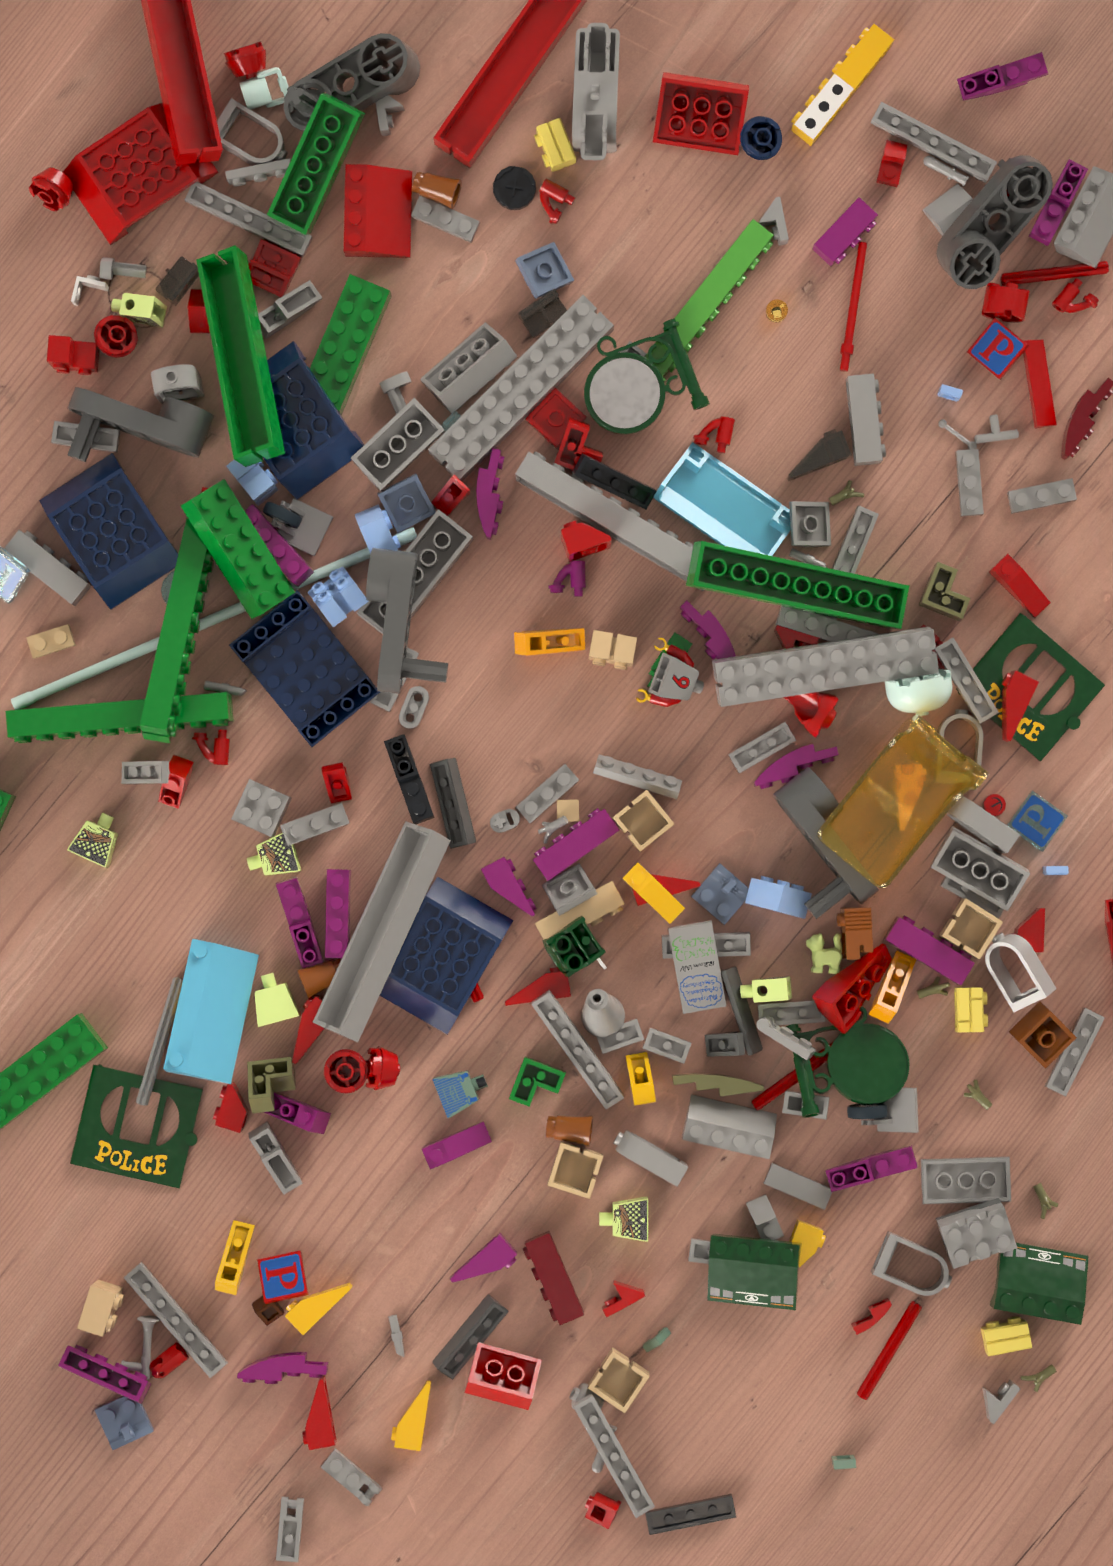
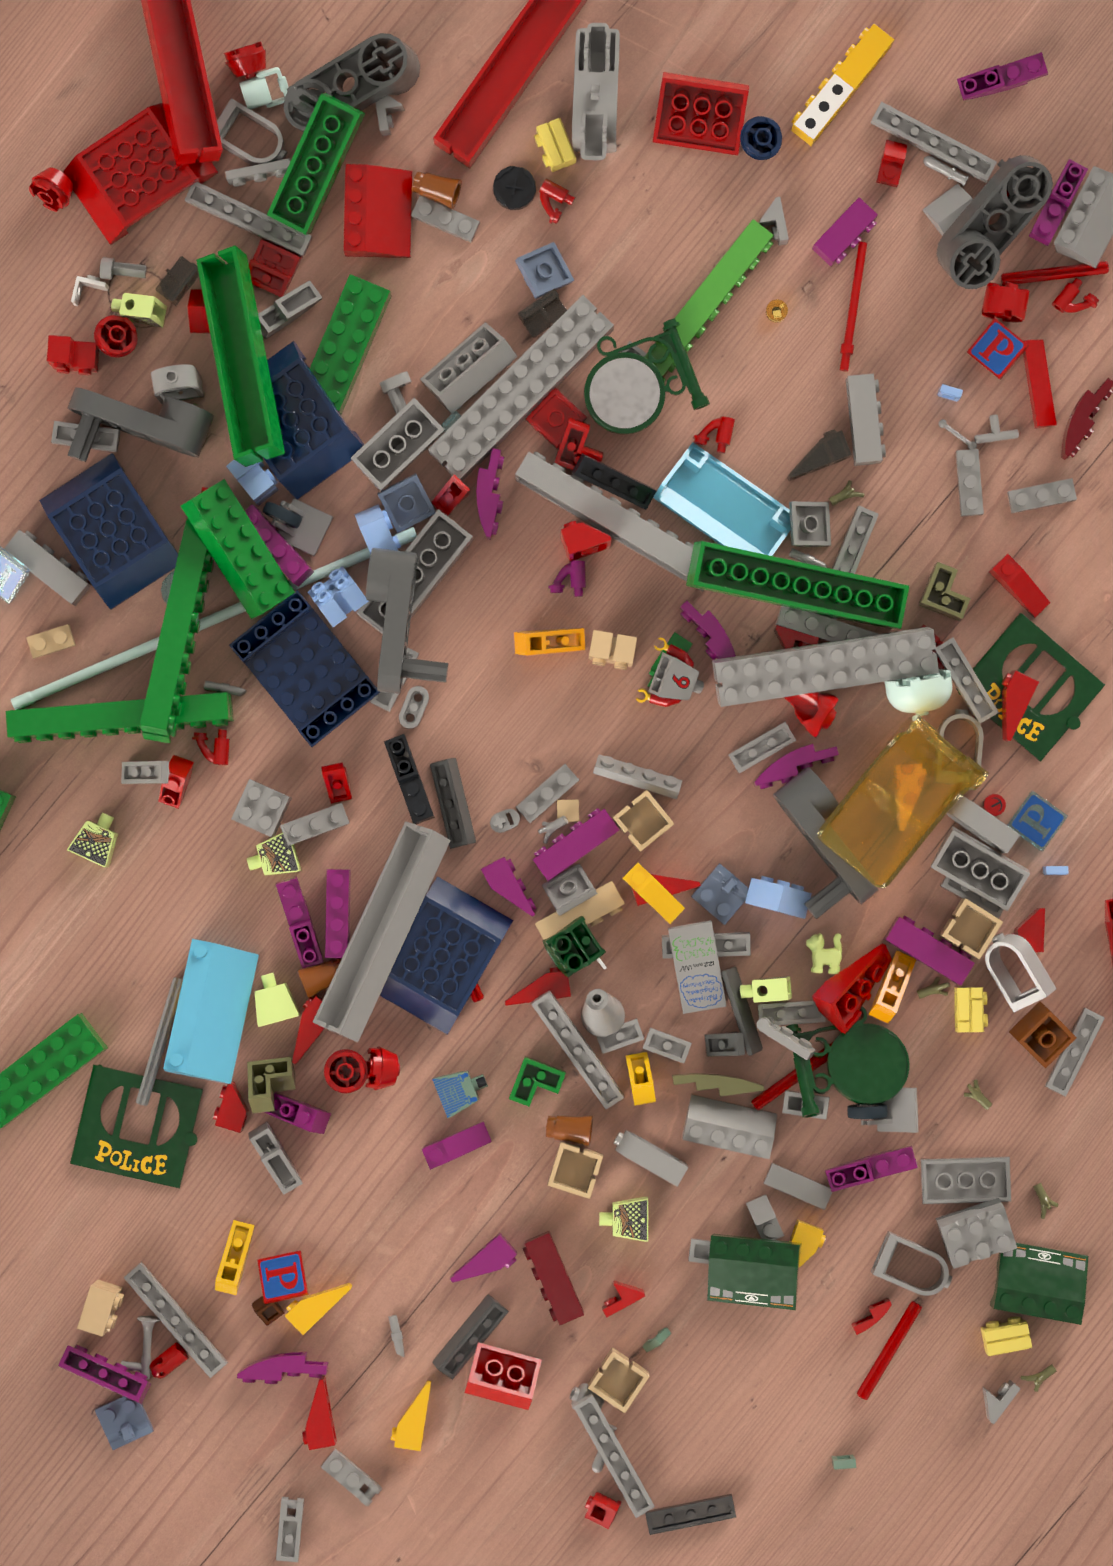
(855, 931): dark orange piece -> none

